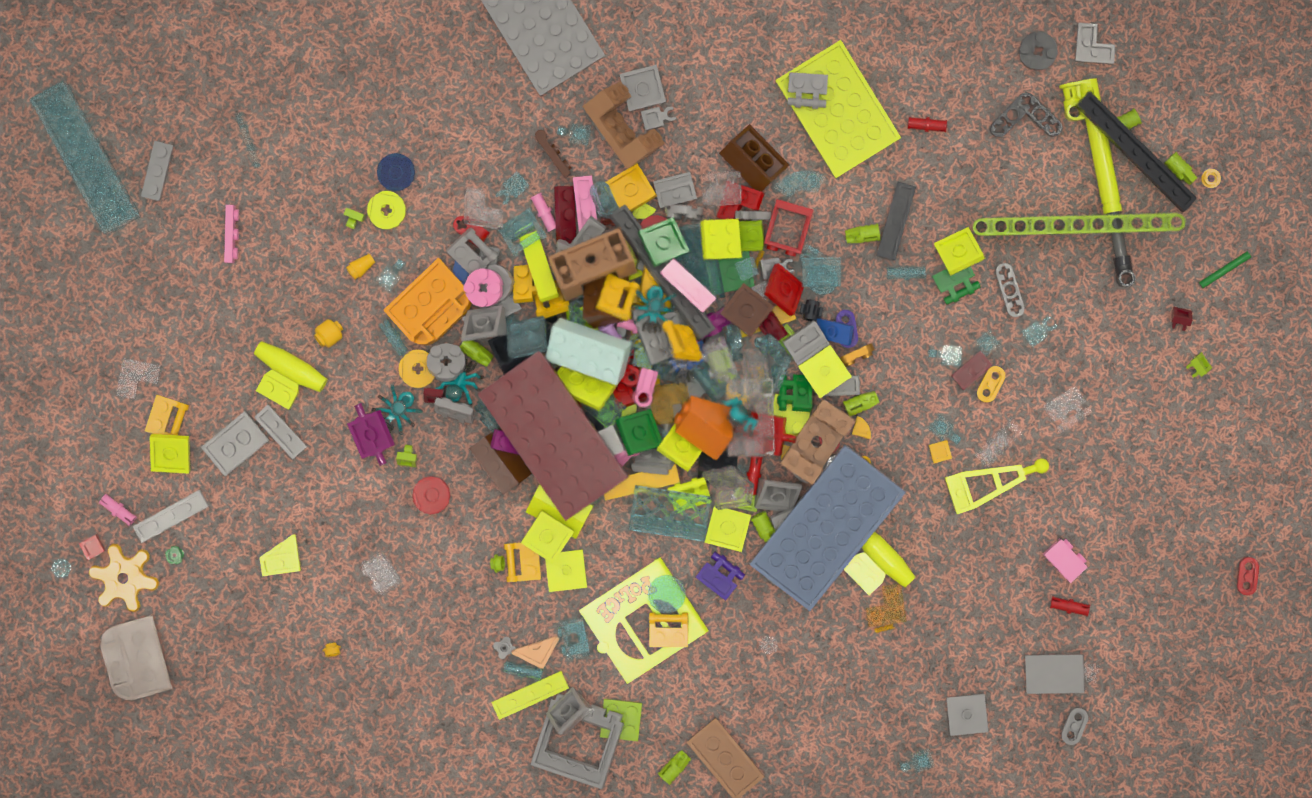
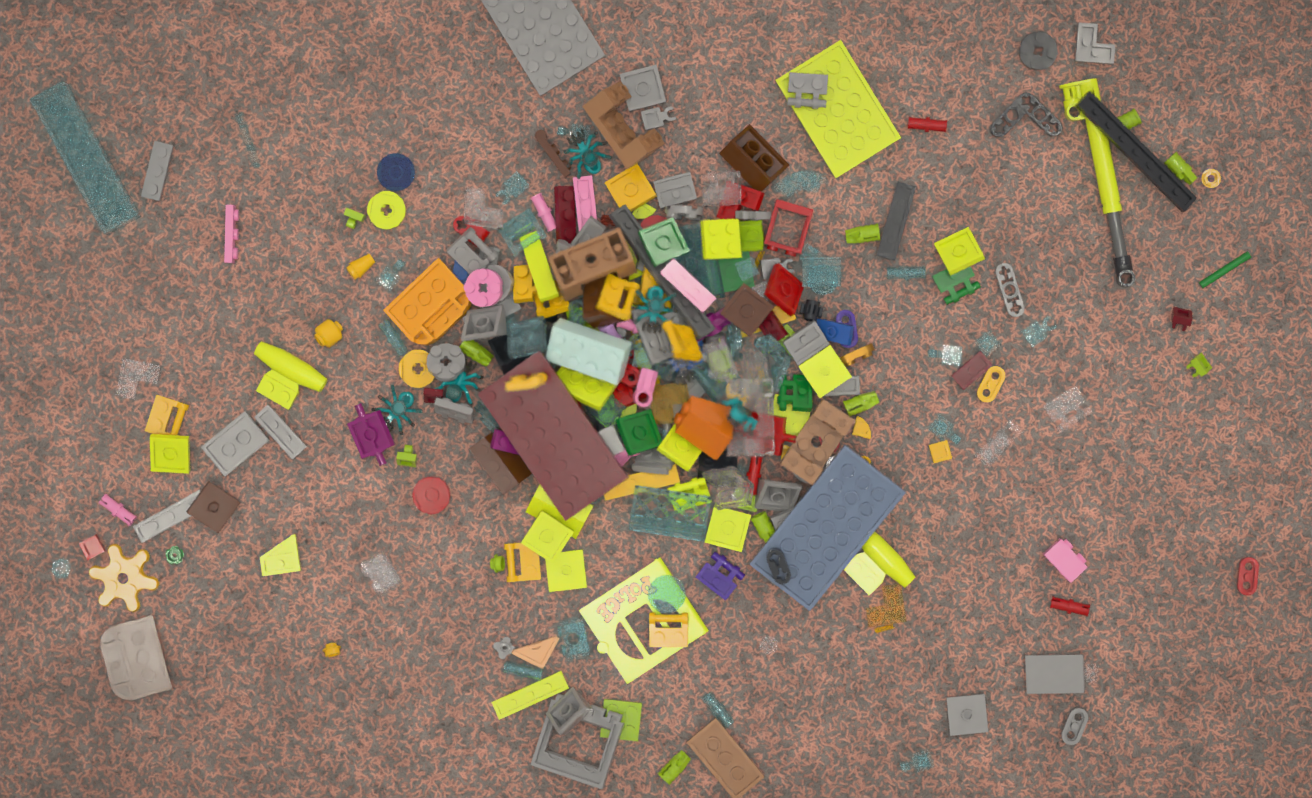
(213, 507): none -> reddish brown plate
(522, 382): none -> yellow plate
(587, 155): none -> animal
(605, 199): clear light blue plate -> none
(718, 710): none -> clear light blue pin
(782, 563): none -> black beam
(960, 491): neon yellow plate -> none
(1088, 227): lime beam -> none

